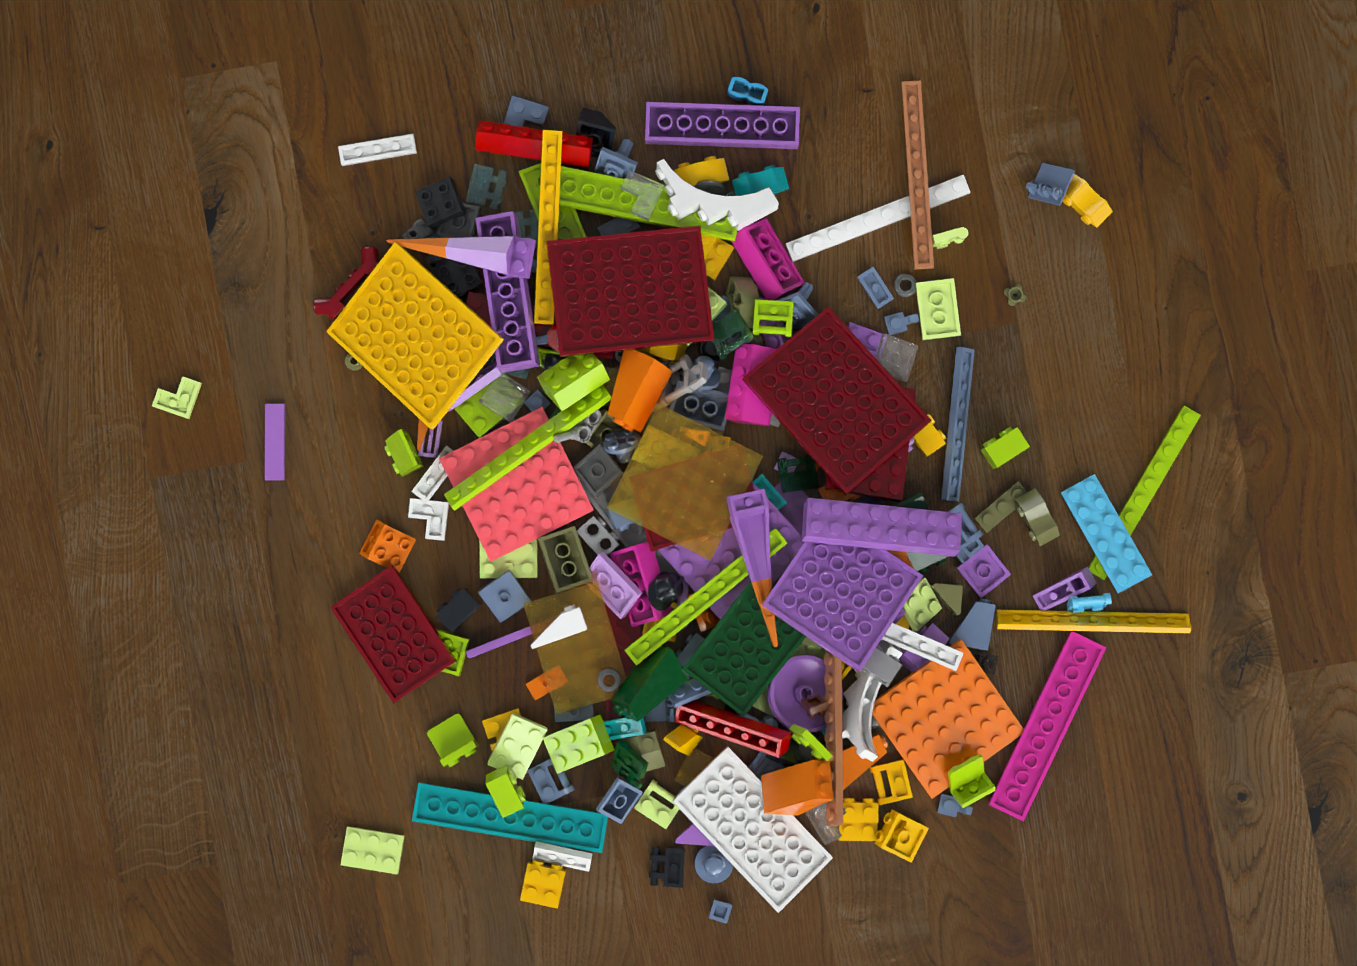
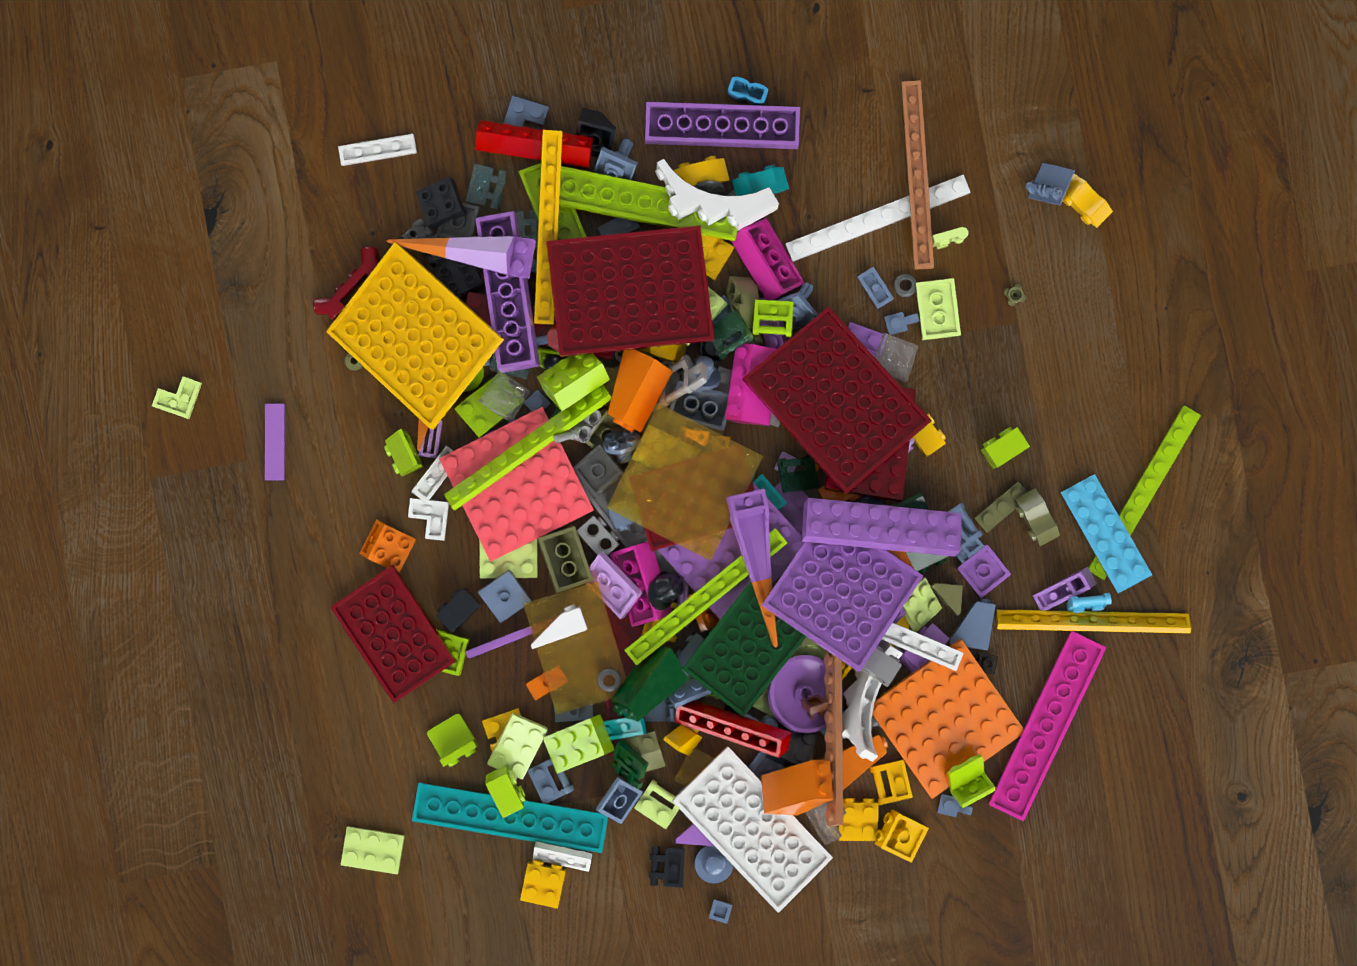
(482, 379): beam -> none
(647, 192): clear plate -> none
(803, 736): lime plate -> none
(957, 424): sand blue plate -> none

